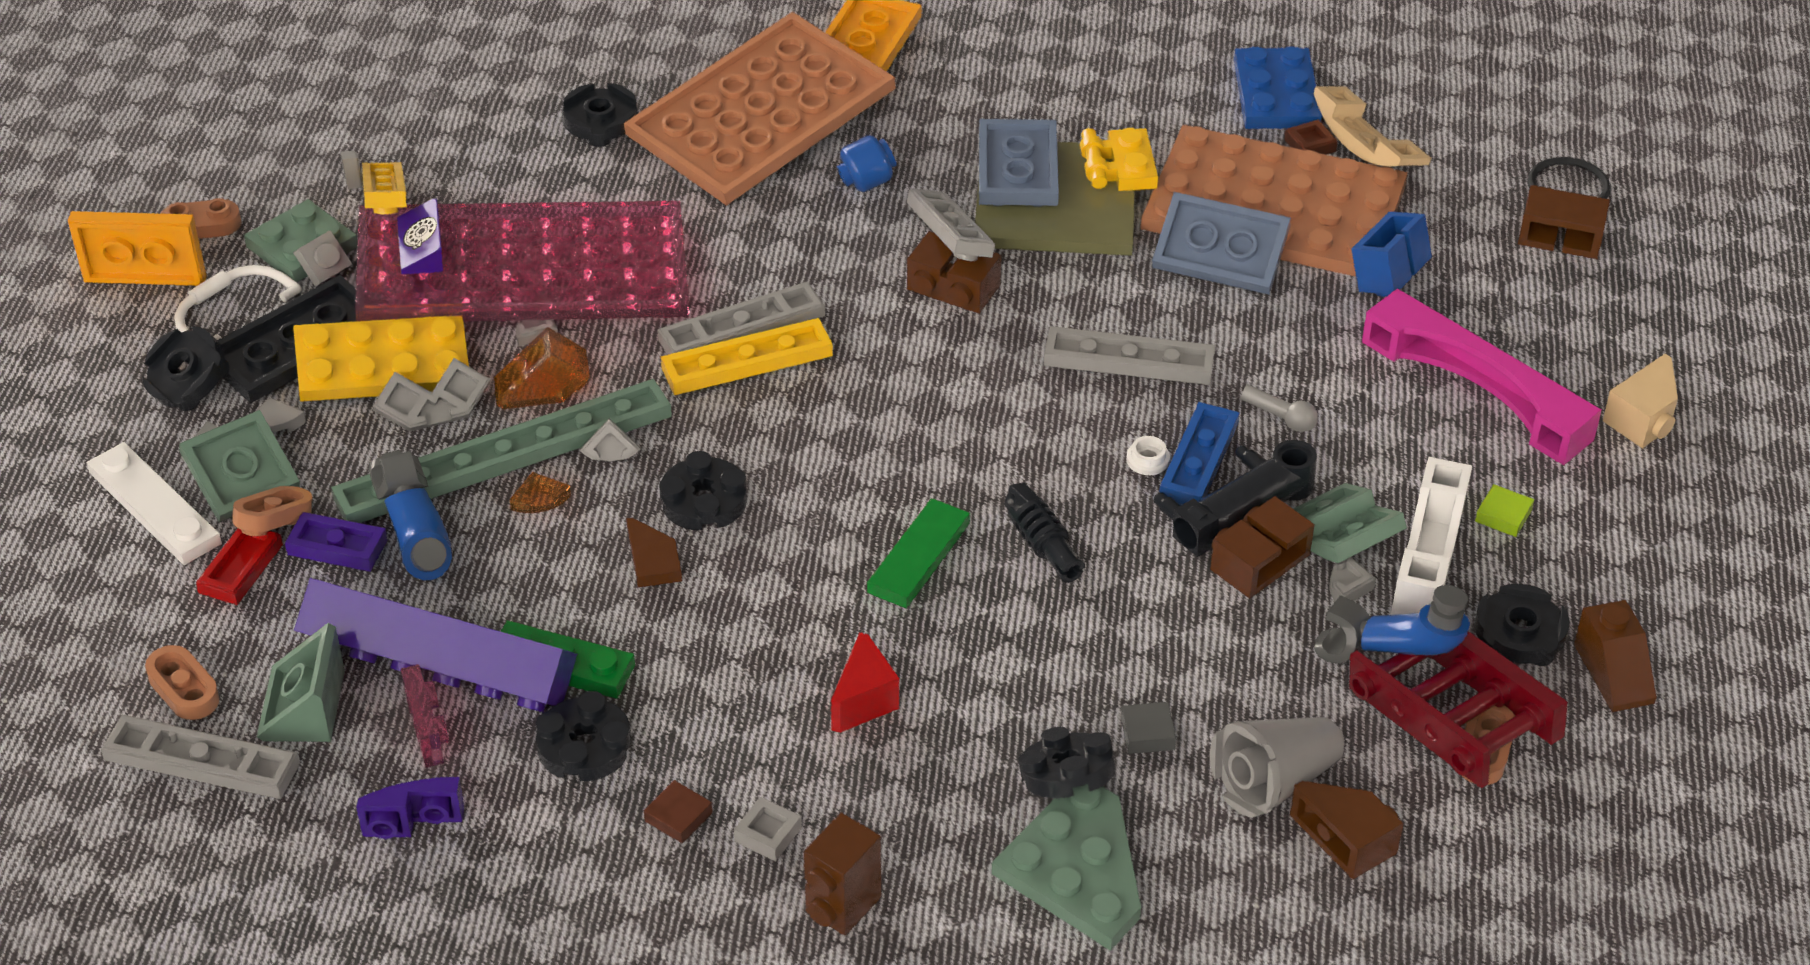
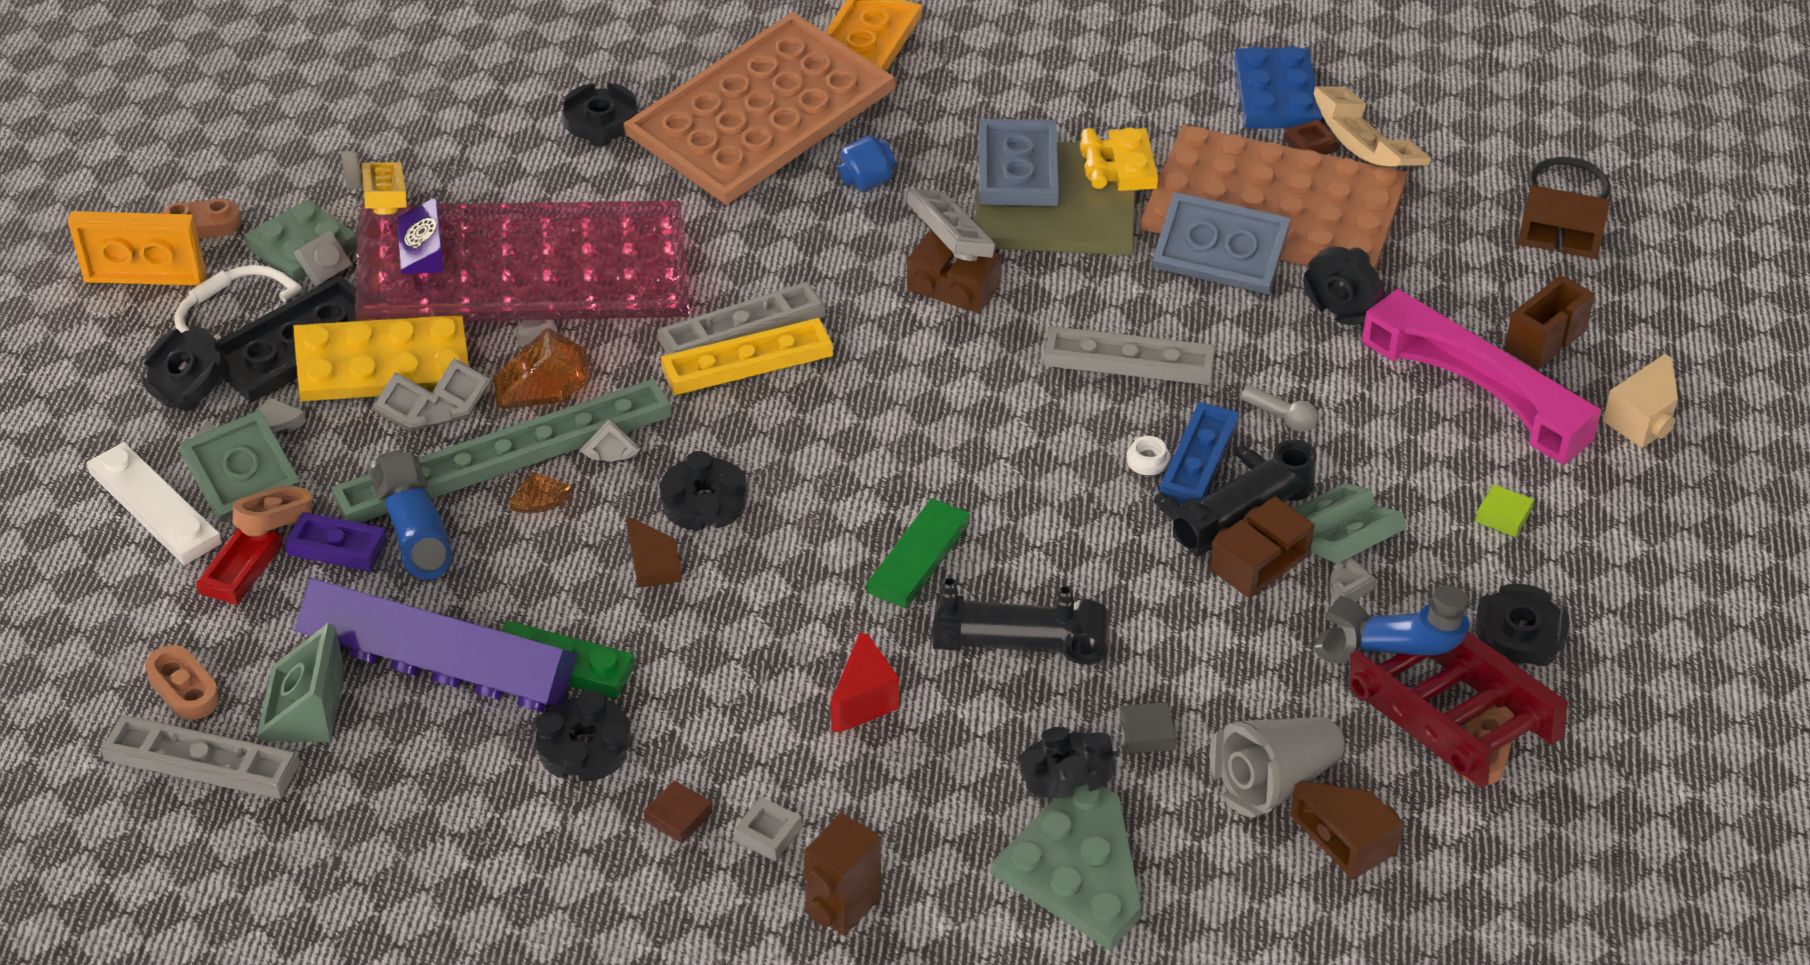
(396, 808): dark purple slope -> none
(421, 700): clear pink plate -> none
(1043, 531): black hinge -> none
(1069, 628): none -> black piece
(1355, 272): none -> black plate
(1391, 253): blue piece -> none
(1432, 534): white arch -> none
(1549, 322): none -> reddish brown piece
(1616, 655): reddish brown slope -> none

